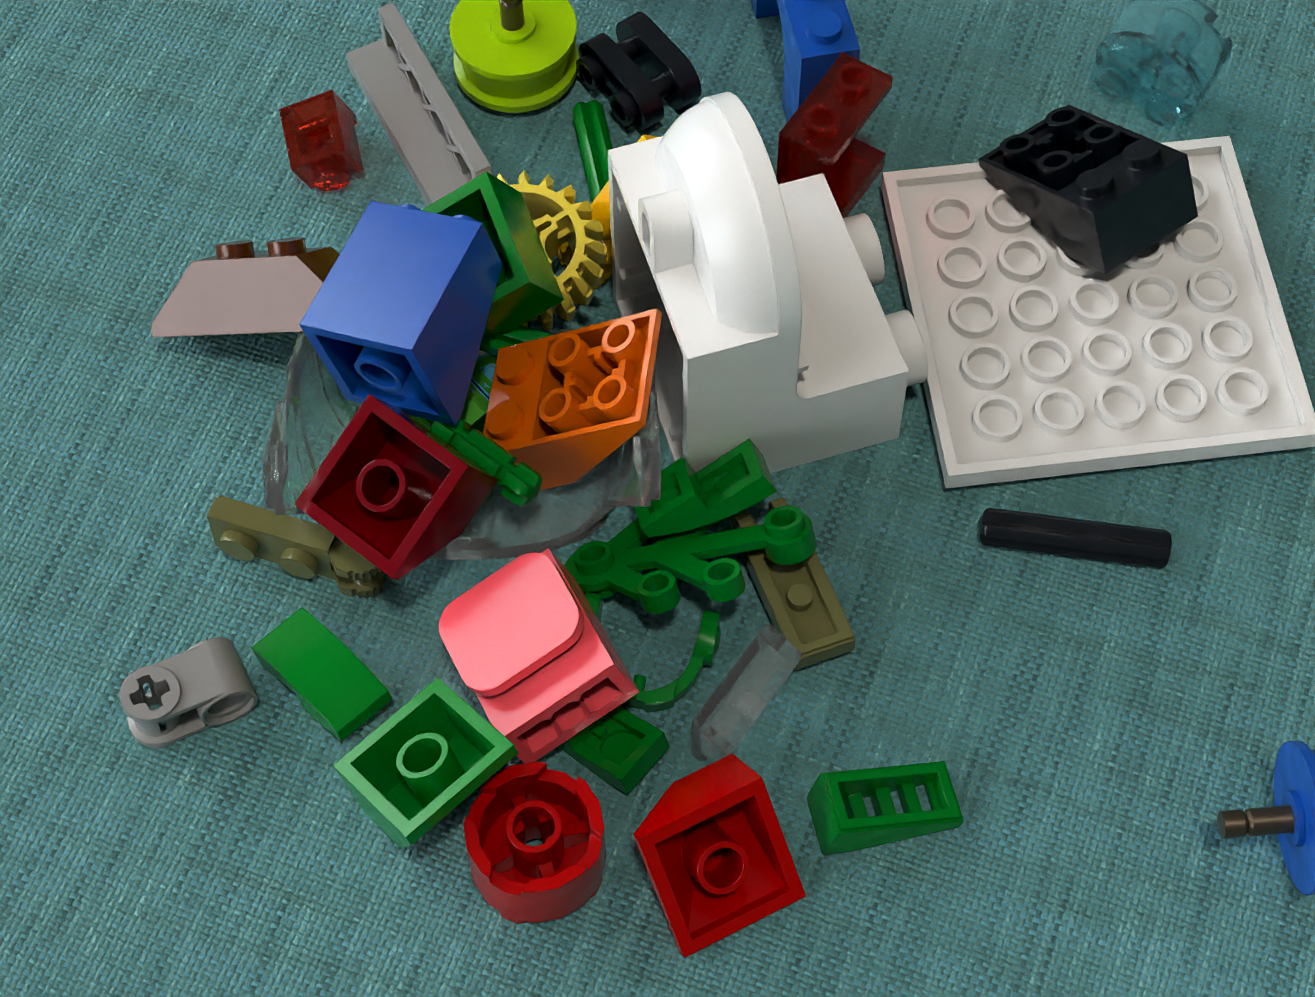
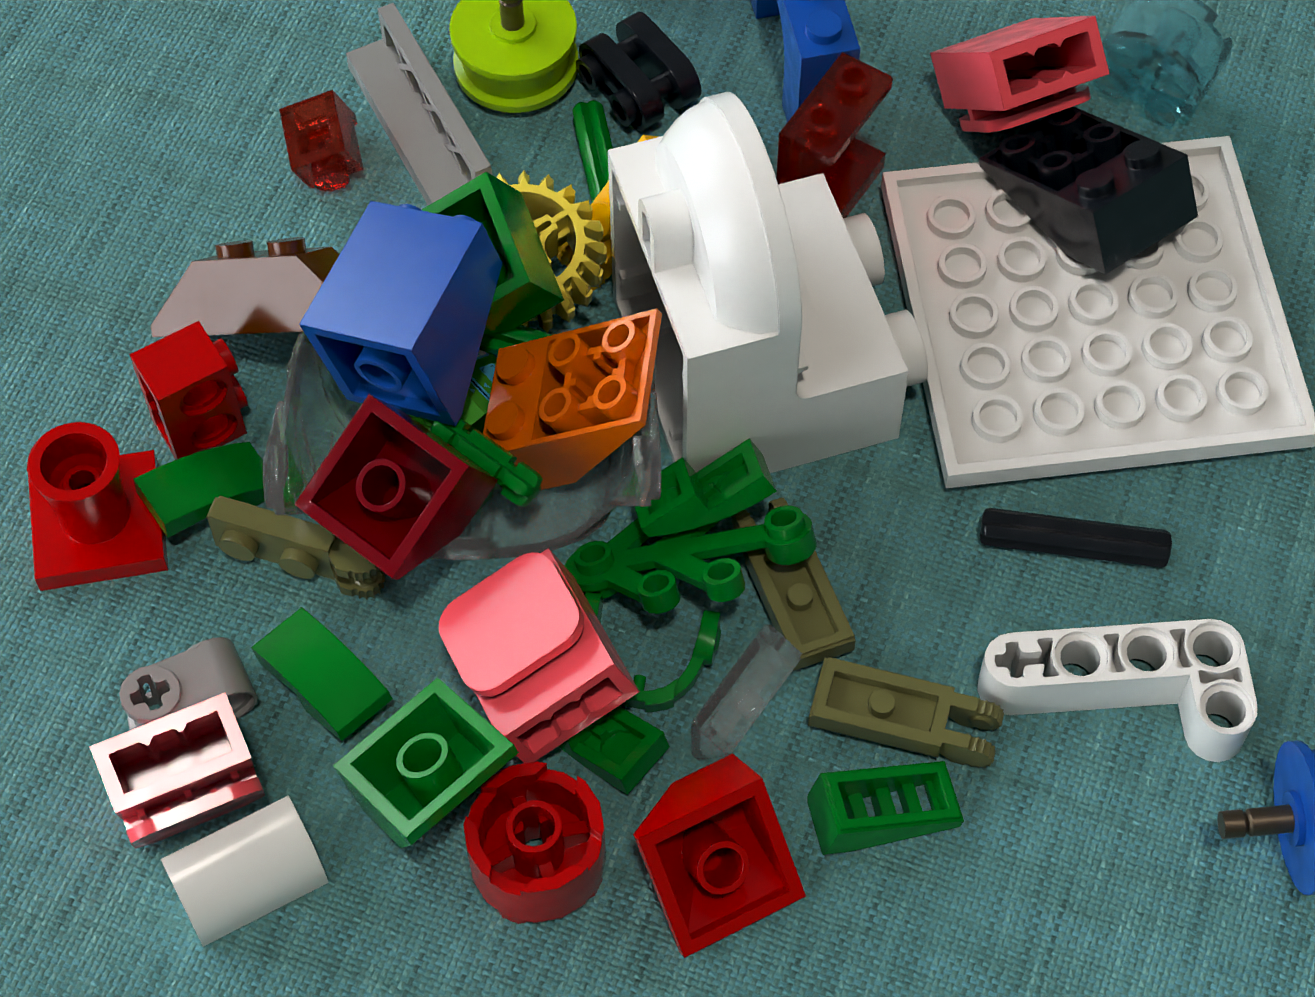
(87, 509): none -> red plant
(178, 771): none -> coral brick
(185, 488): none -> green slope
(191, 390): none -> red brick
(245, 870): none -> white brick
(902, 712): none -> olive hinge
(1020, 71): none -> coral brick
(1118, 684): none -> white beam

